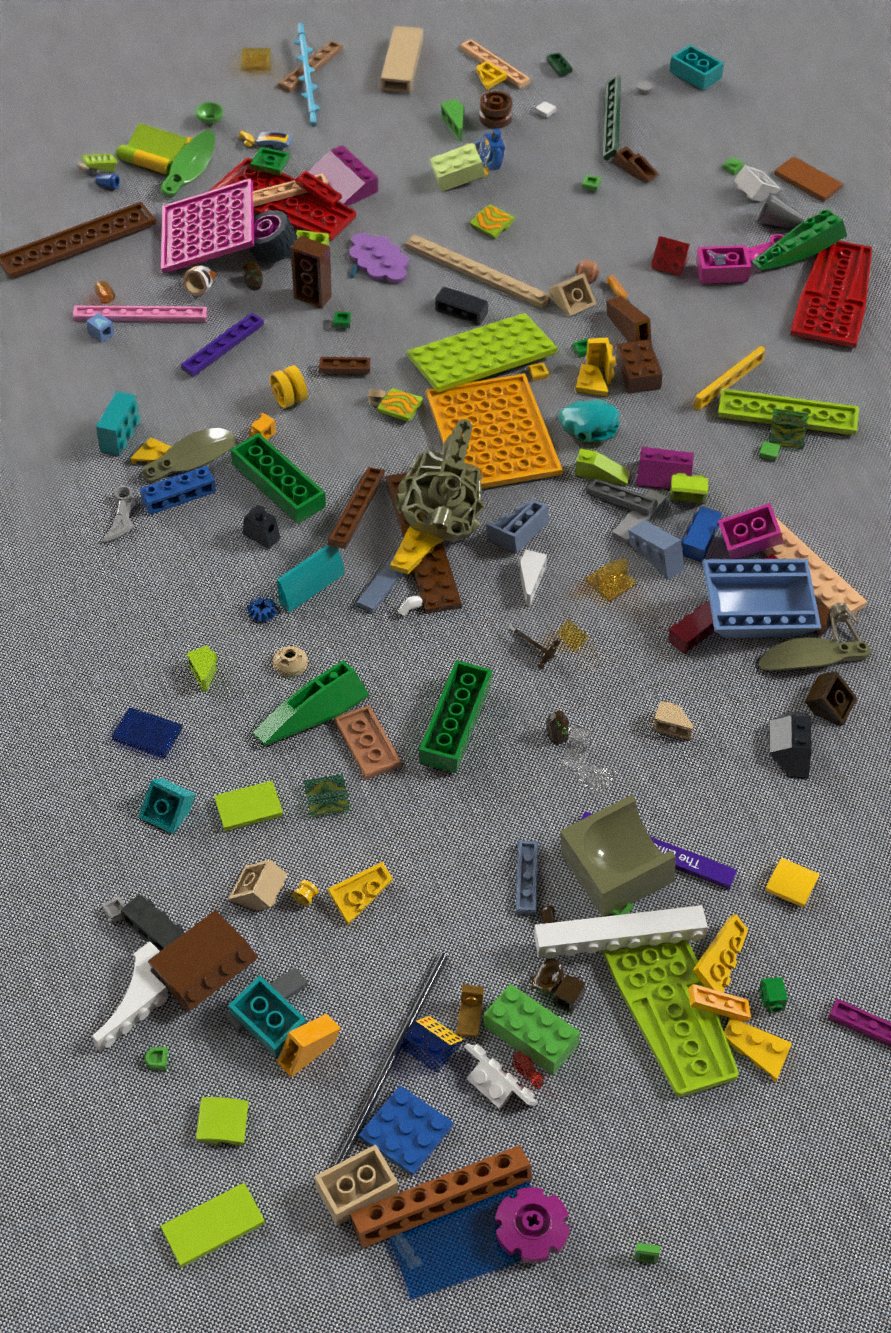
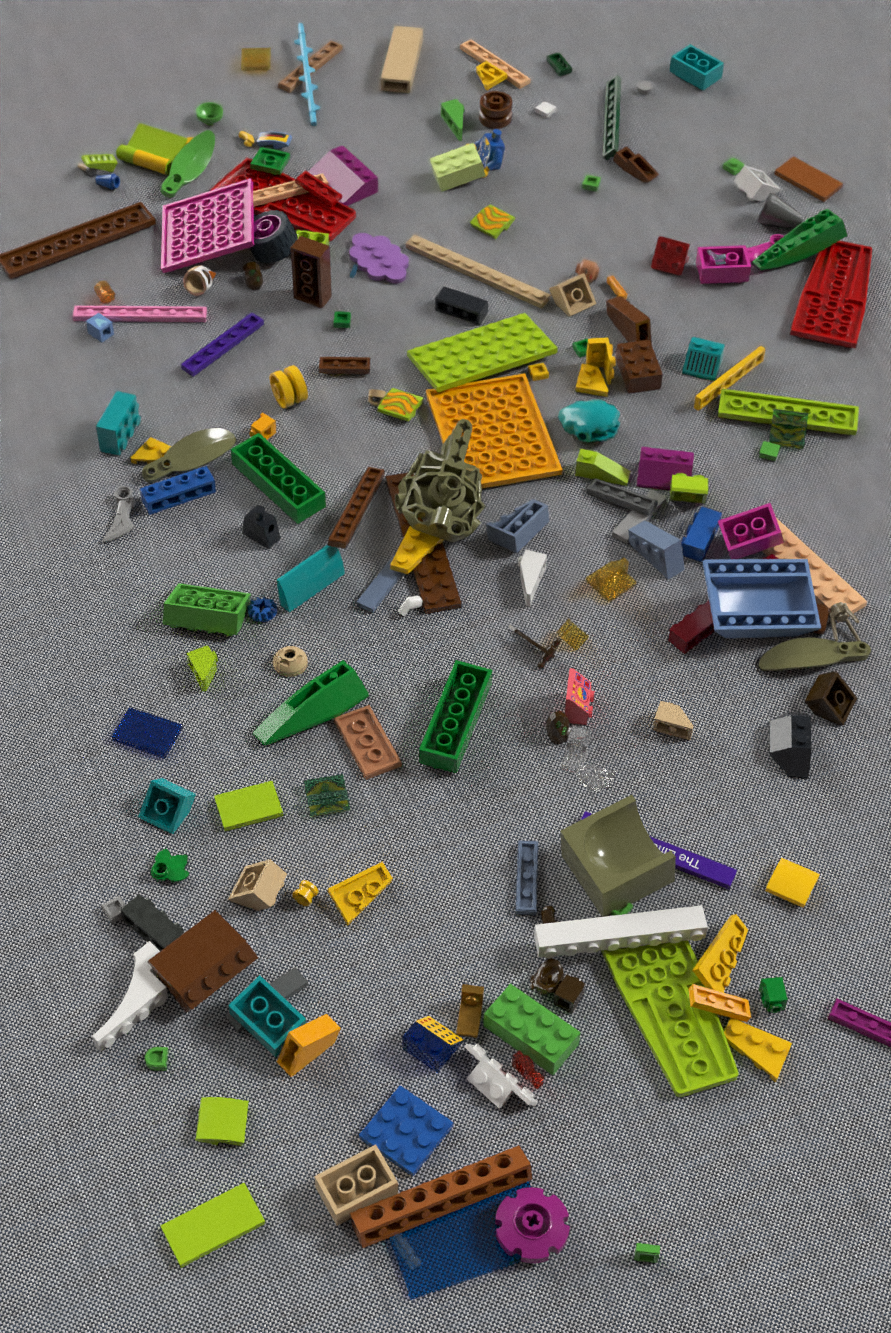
(171, 865): none -> green plate
(206, 609): none -> bright green slope
(359, 1122): black piece -> none
(578, 698): none -> coral slope
(703, 358): none -> teal slope

